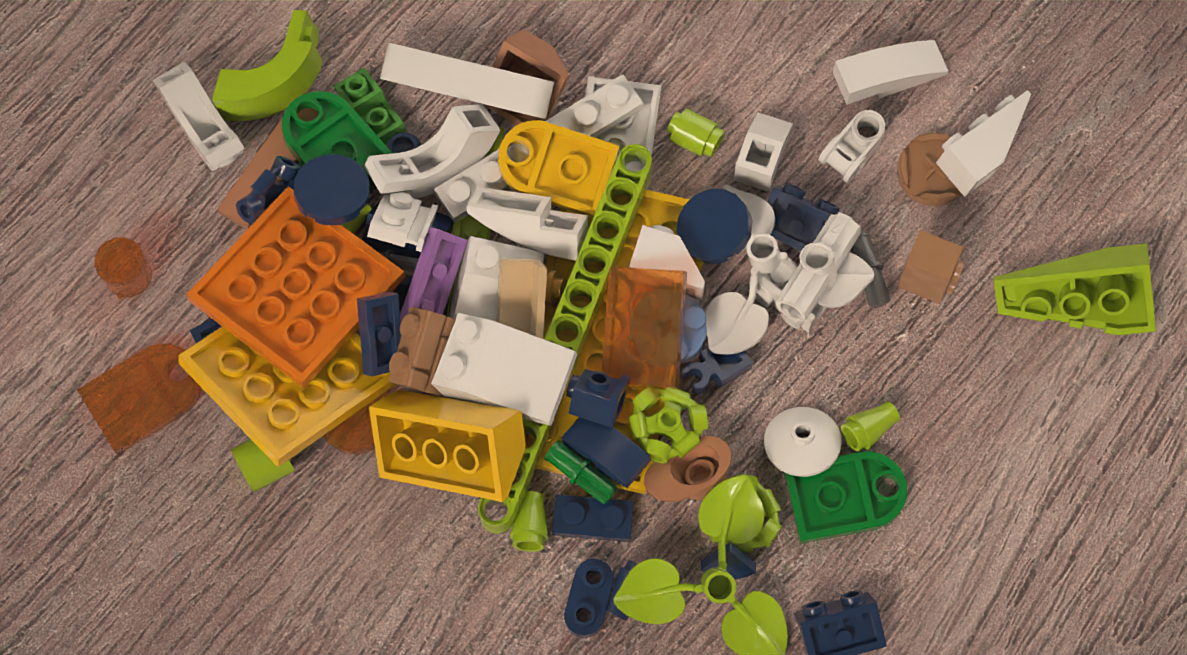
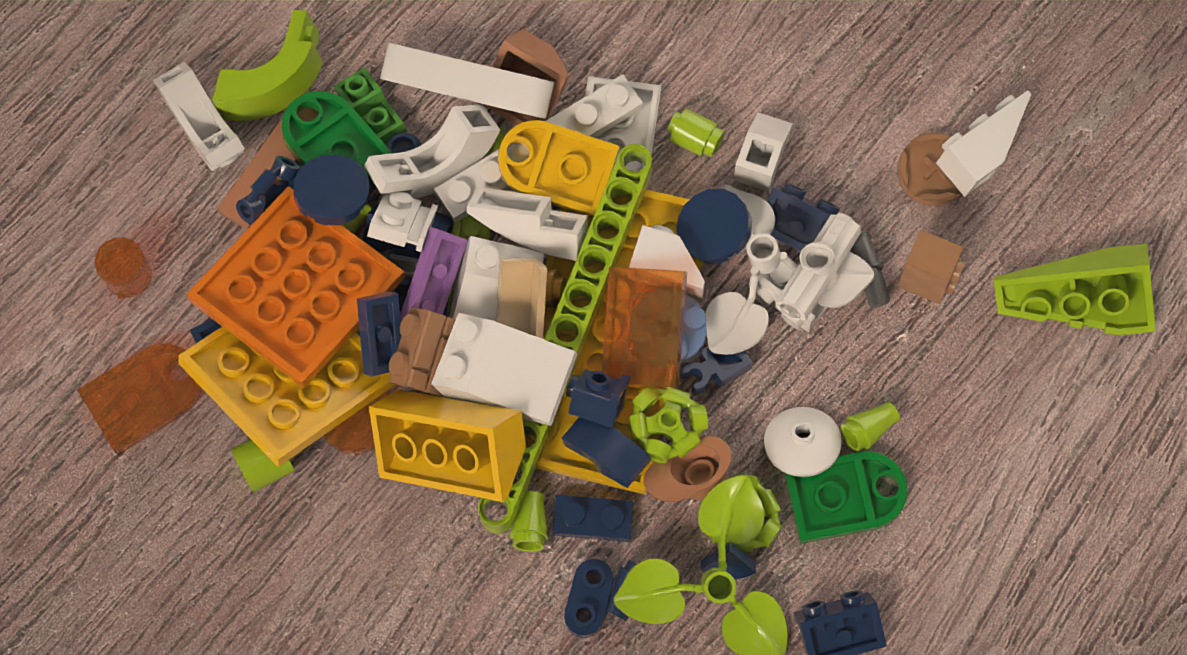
(580, 472): green axle -> none
(849, 149): white piece -> none
(888, 70): white slope -> none

